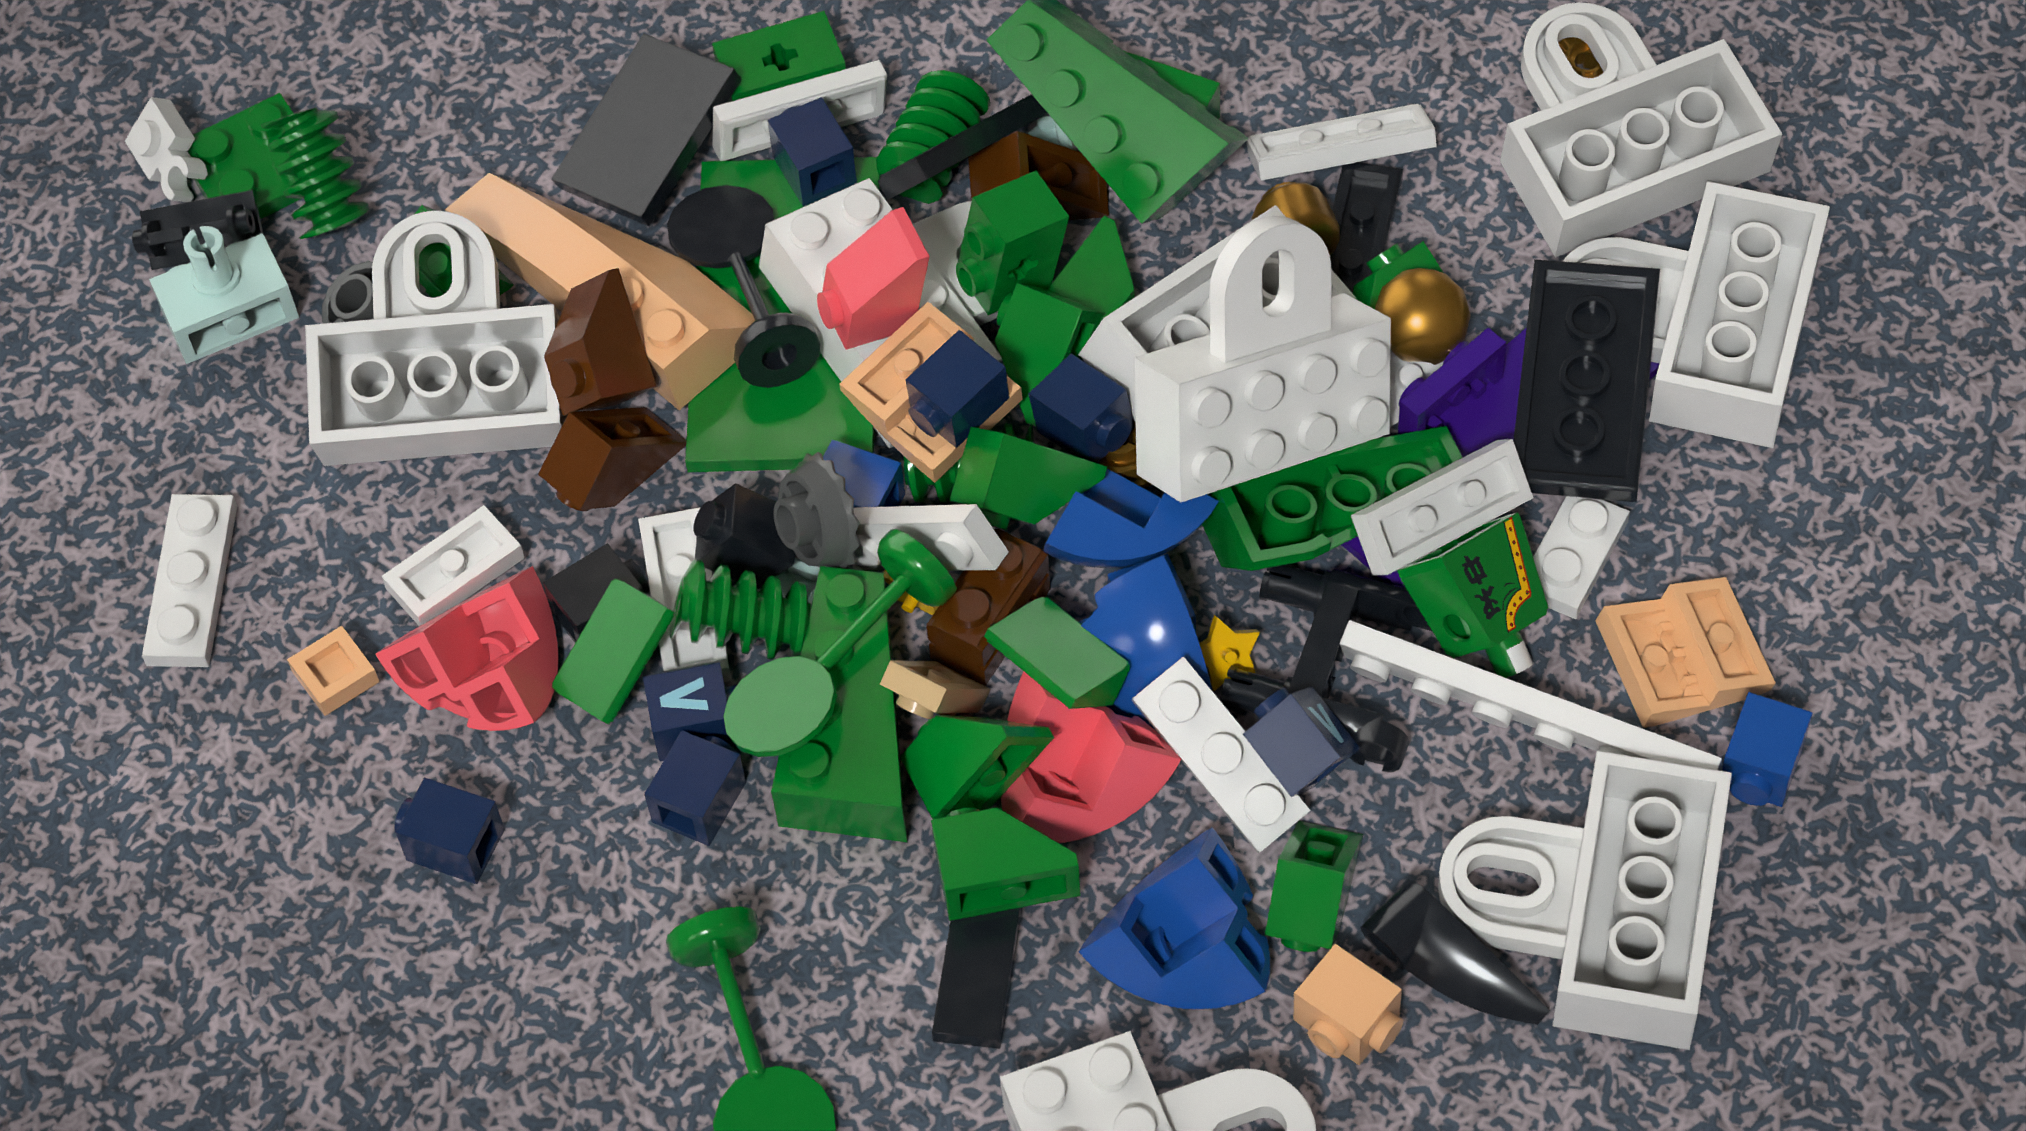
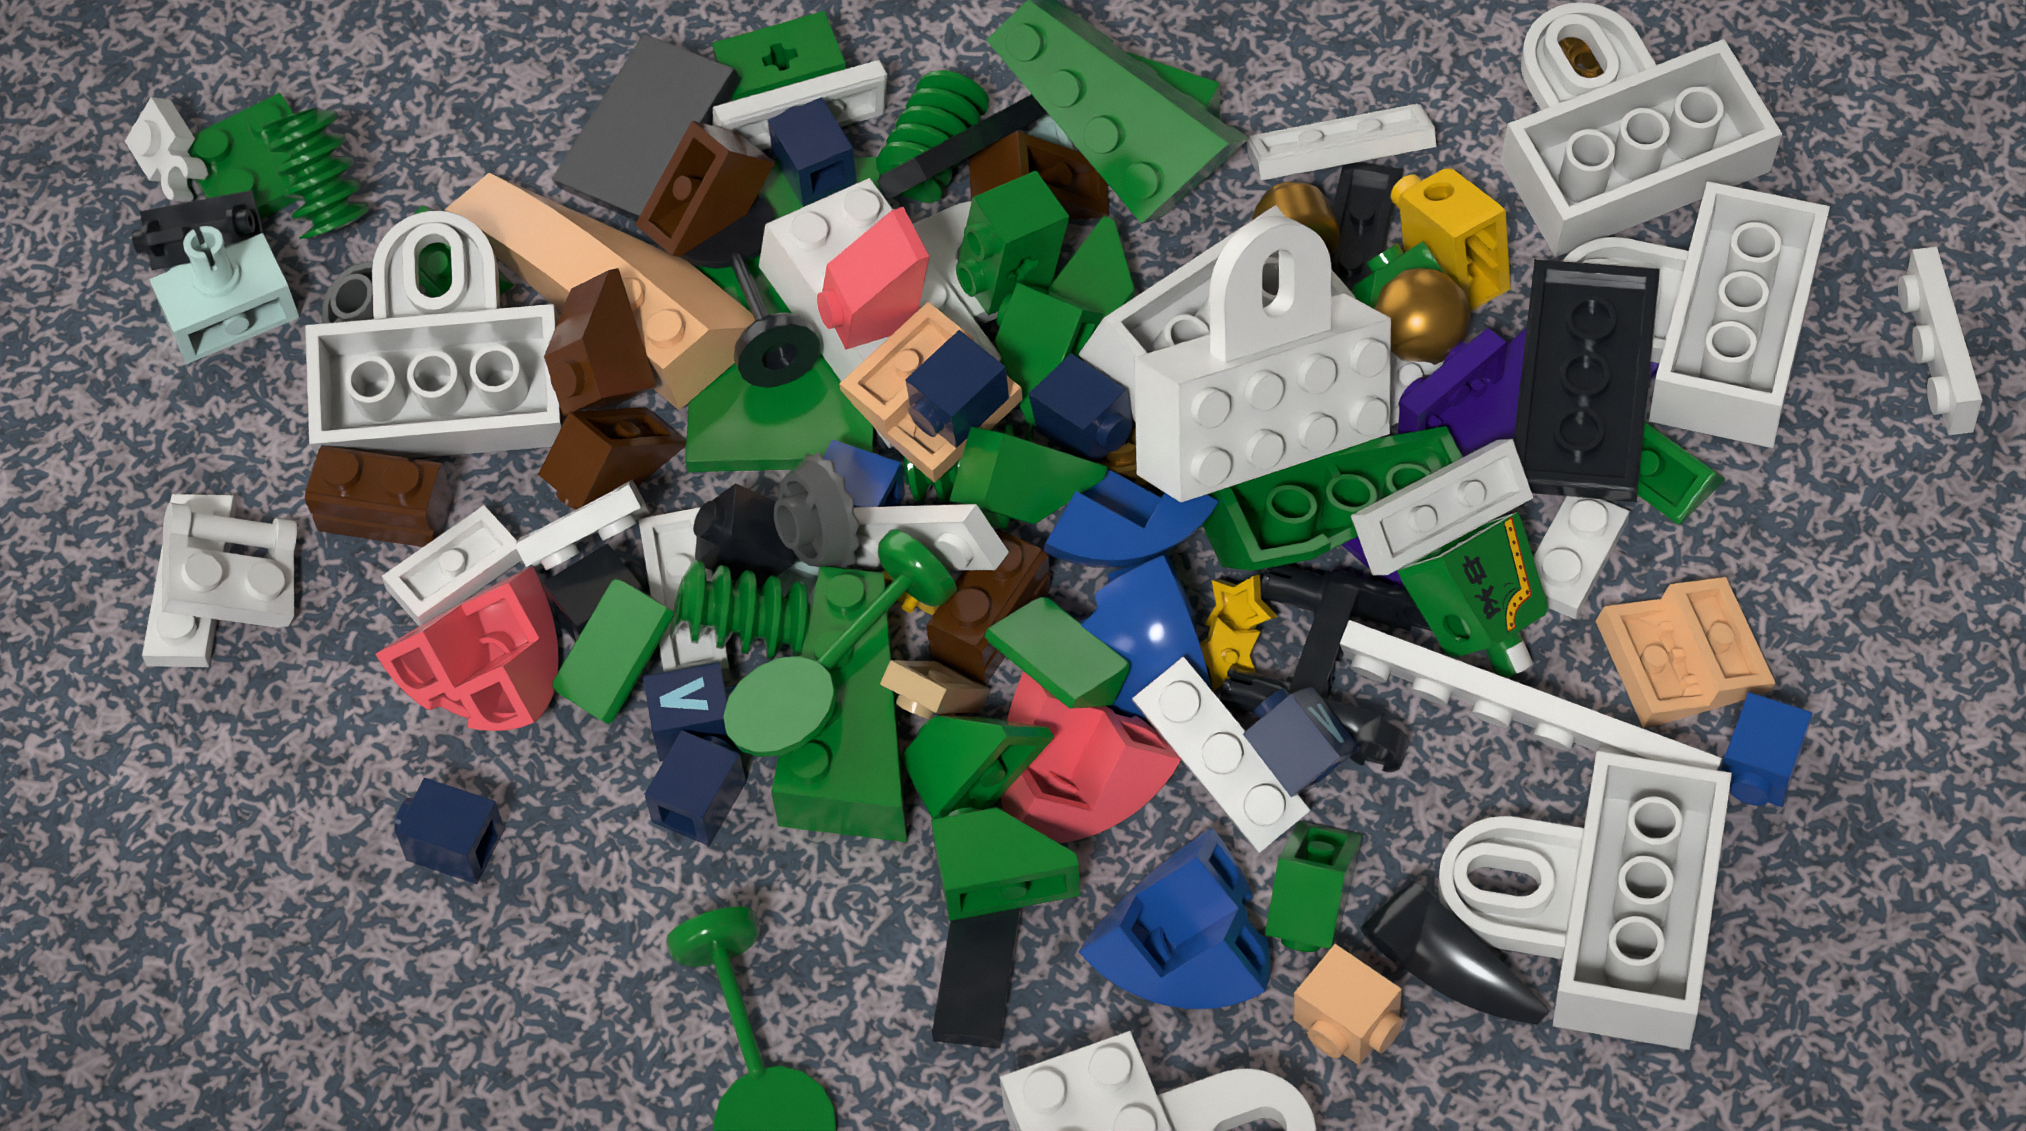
(228, 583): none -> white plate
(333, 670): light nougat plate -> none
(378, 496): none -> reddish brown brick
(604, 516): none -> white plate
(703, 188): none -> reddish brown slope
(1240, 604): none -> yellow piece
(1459, 228): none -> yellow torso
(1673, 477): none -> green slope
(1940, 341): none -> white plate

